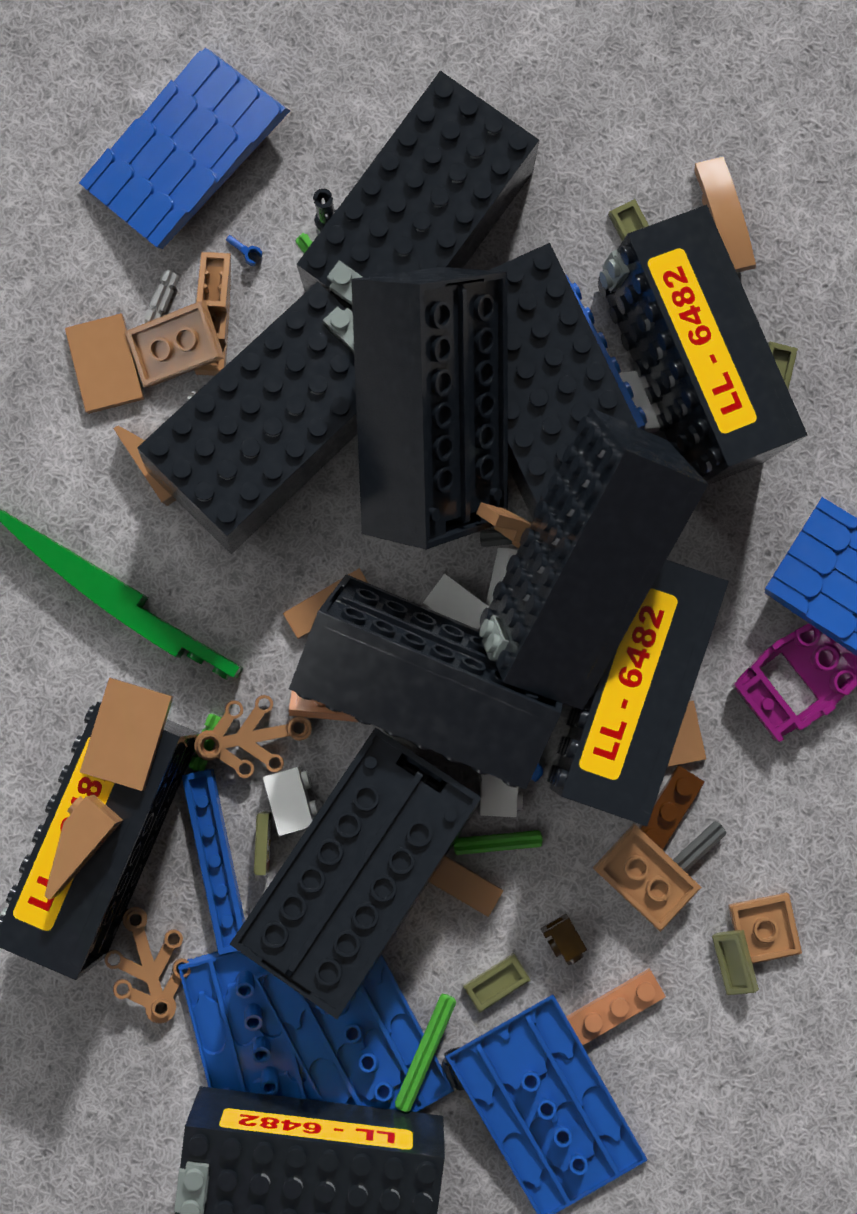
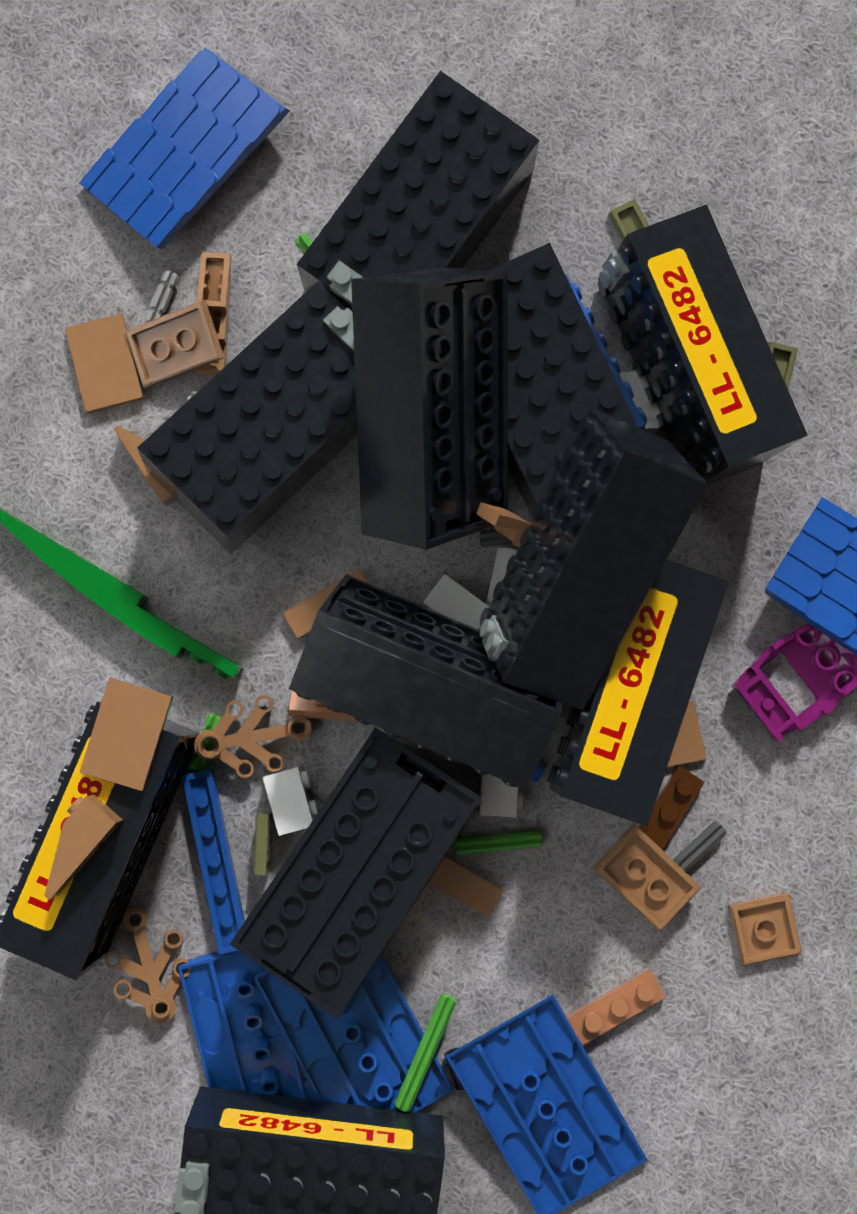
(244, 249): blue hand -> none
(322, 209): black pin -> none
(496, 982): olive tile -> none
(564, 939): dark brown brick -> none
(726, 211): medium nougat slope -> none
(735, 962): olive tile -> none

